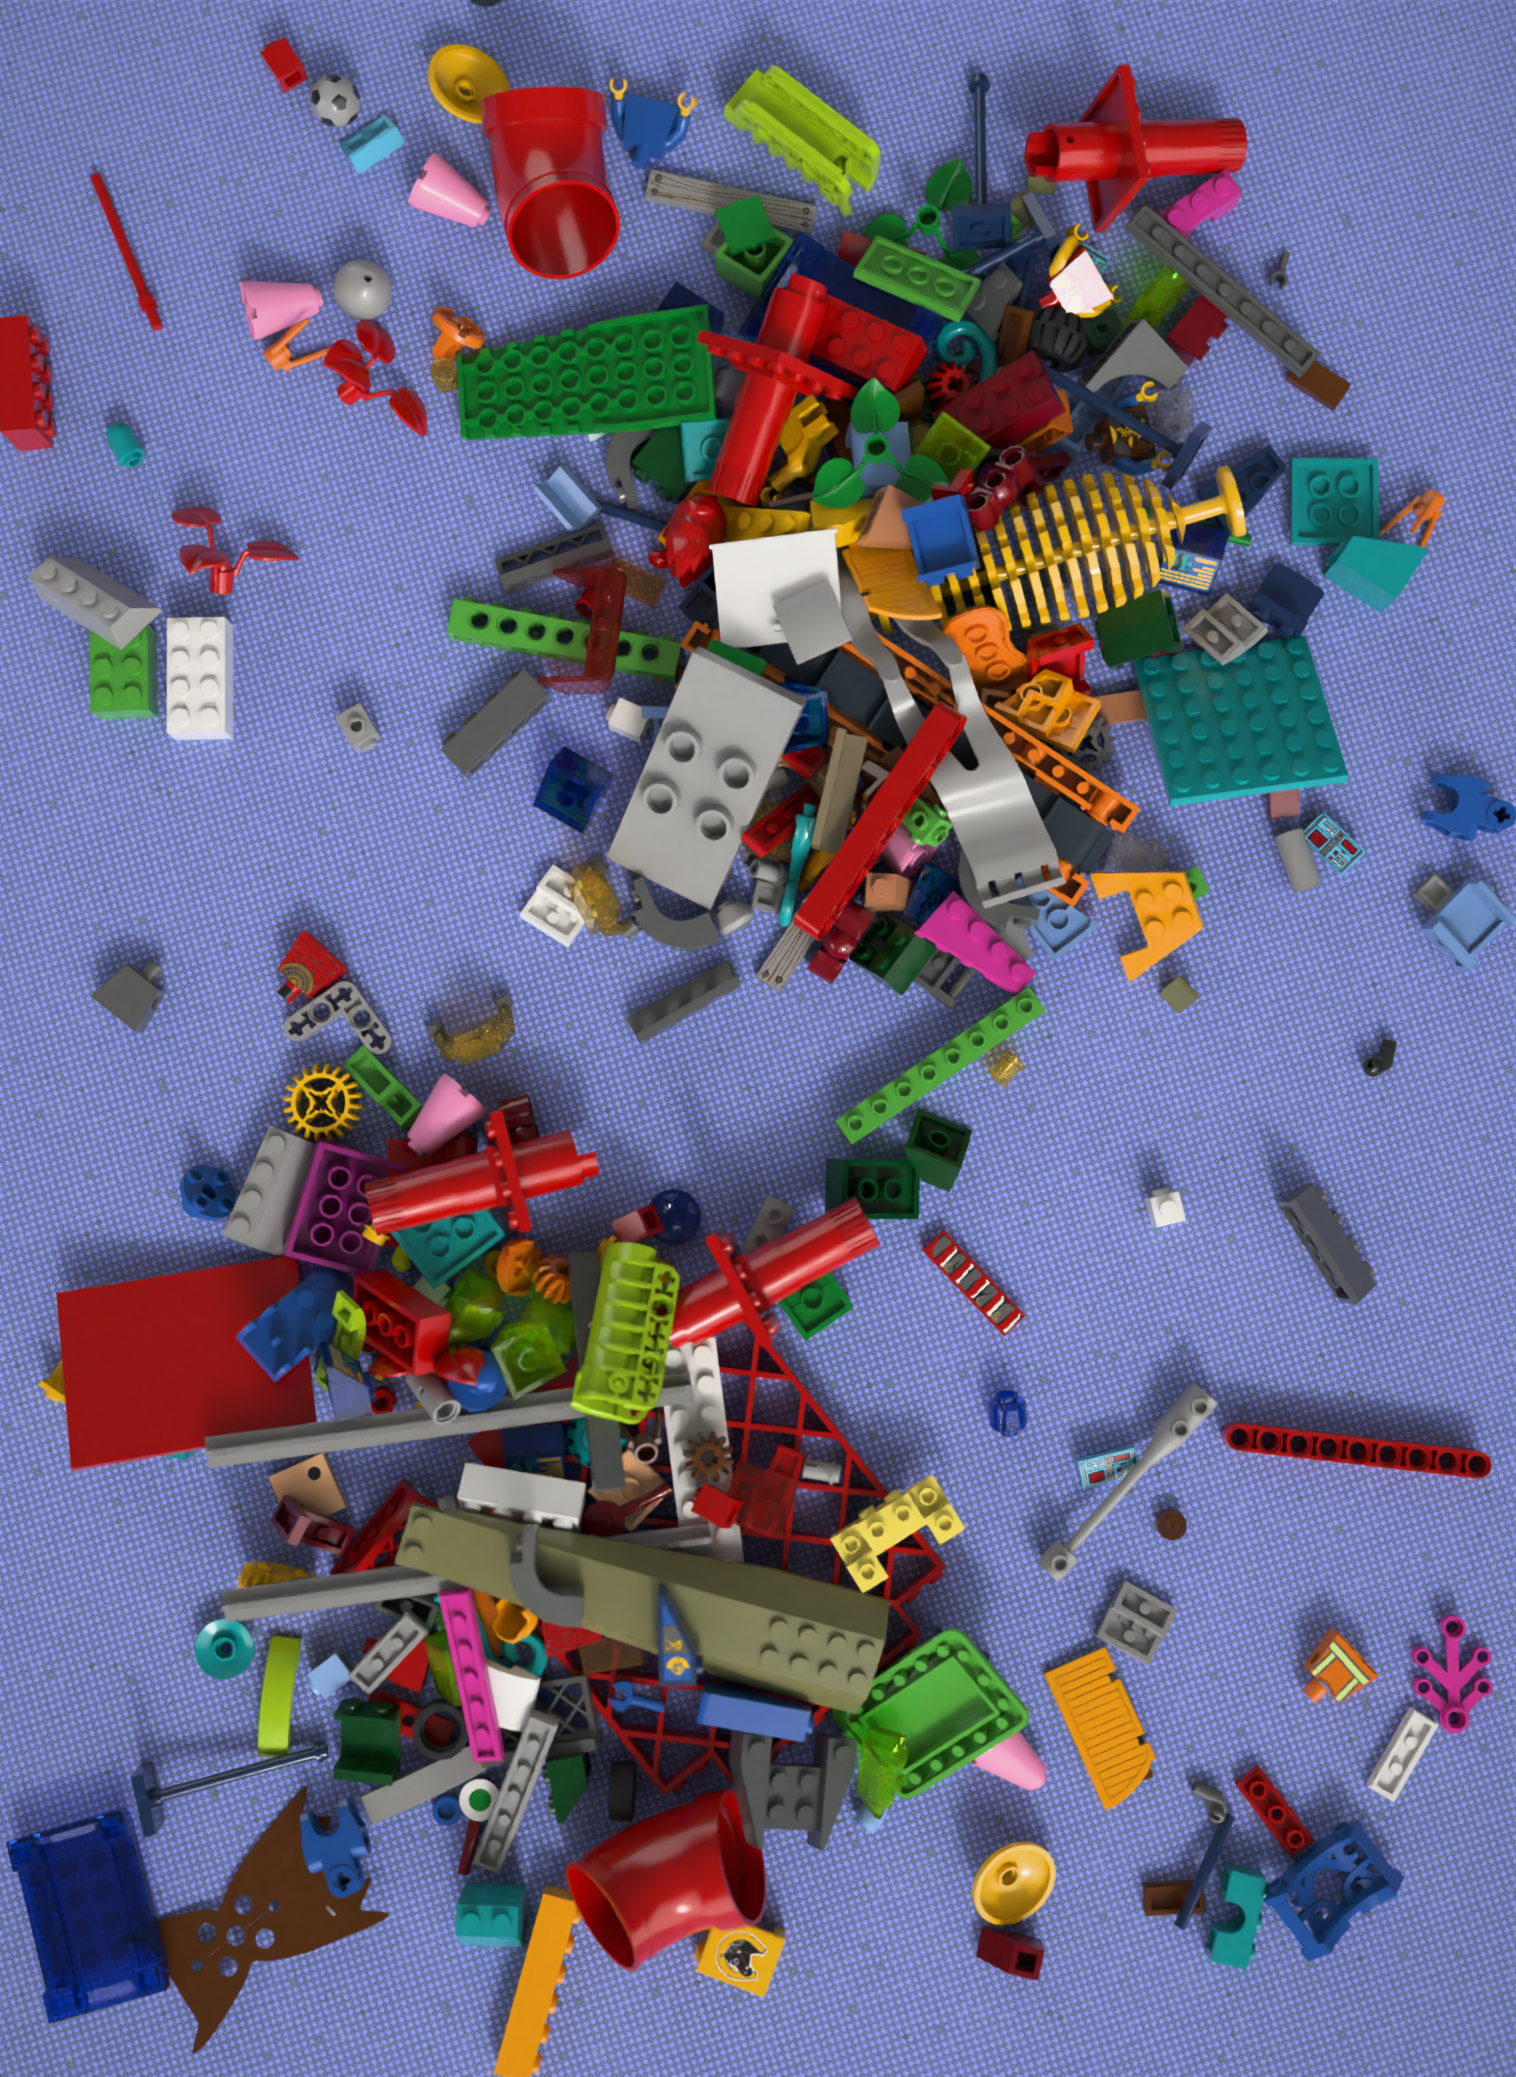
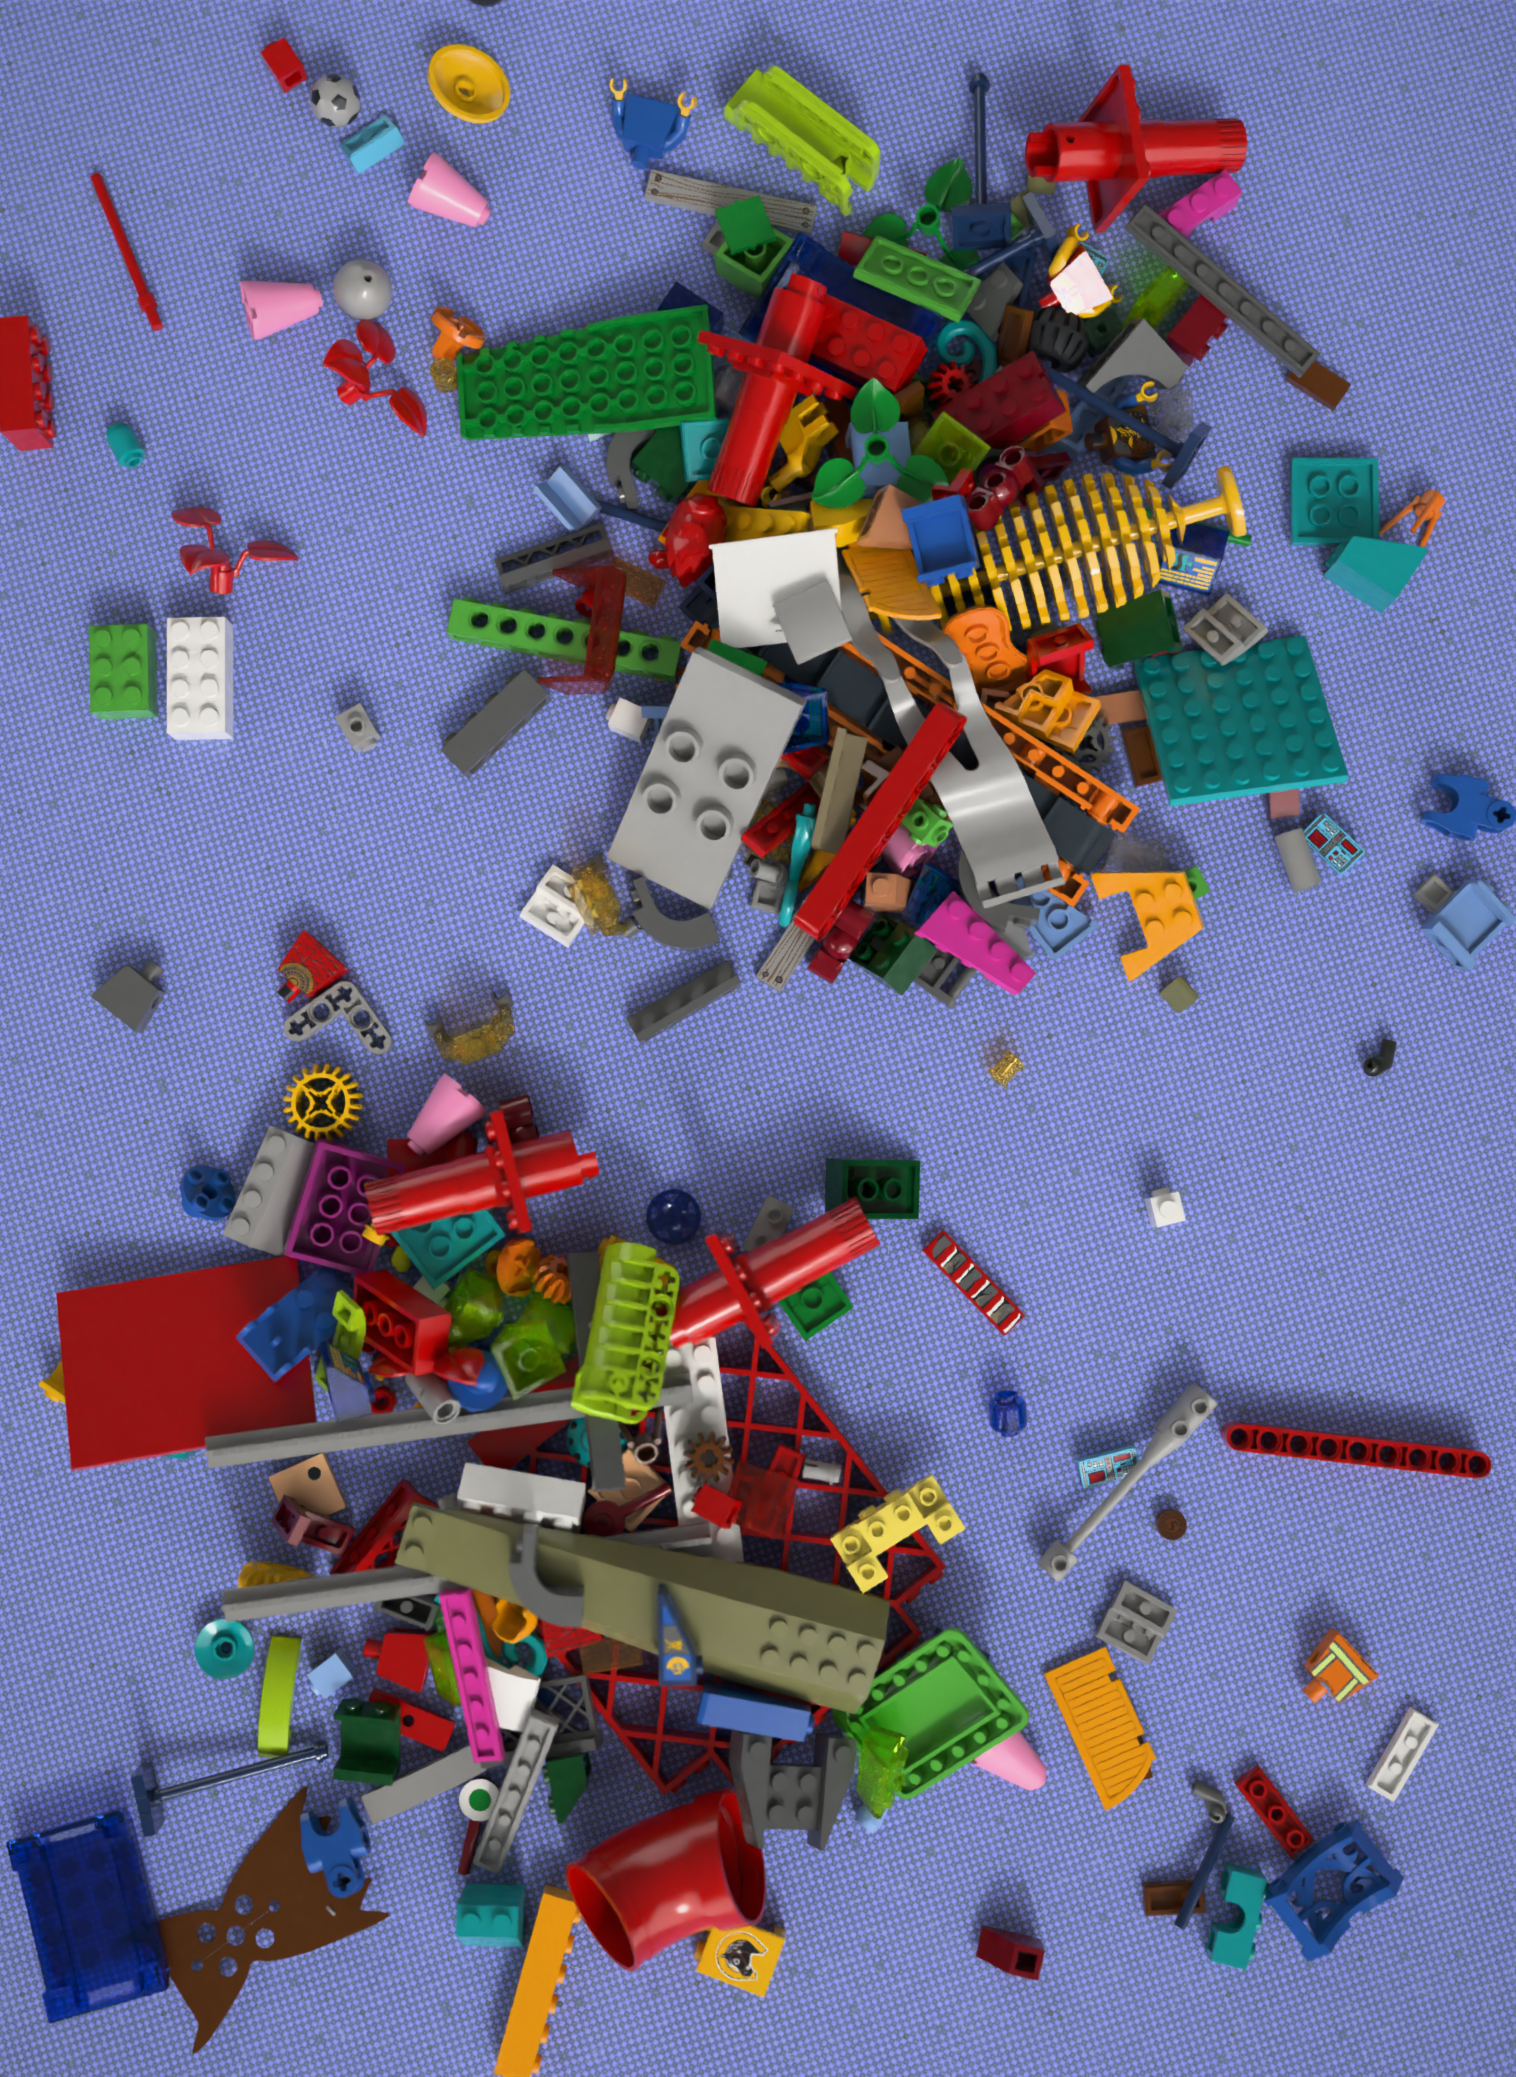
(93, 599): light grey slope -> none
(279, 354): orange plant -> none
(384, 1087): bright green slope -> none
(388, 1651): light grey tile -> none
(420, 1739): black tyre -> none
(446, 1809): blue tile -> none
(537, 1449): clear blue slope -> none
(552, 177): red cylinder -> none
(572, 789): clear blue slope -> none
(622, 1791): black tyre -> none
(634, 1698): blue bar -> none
(638, 1225): red brick -> none
(733, 917): light grey cone -> none
(937, 1149): dark green slope -> none
(939, 1066): bright green brick -> none
(1013, 1883): yellow dish -> none
(1141, 756): none -> reddish brown tile
(1253, 480): dark blue wing -> none
(1280, 273): dark grey hand -> none
(1285, 601): dark blue bracket -> none
(1327, 1243): dark grey slope -> none
(1453, 1678): dark pink plant -> none

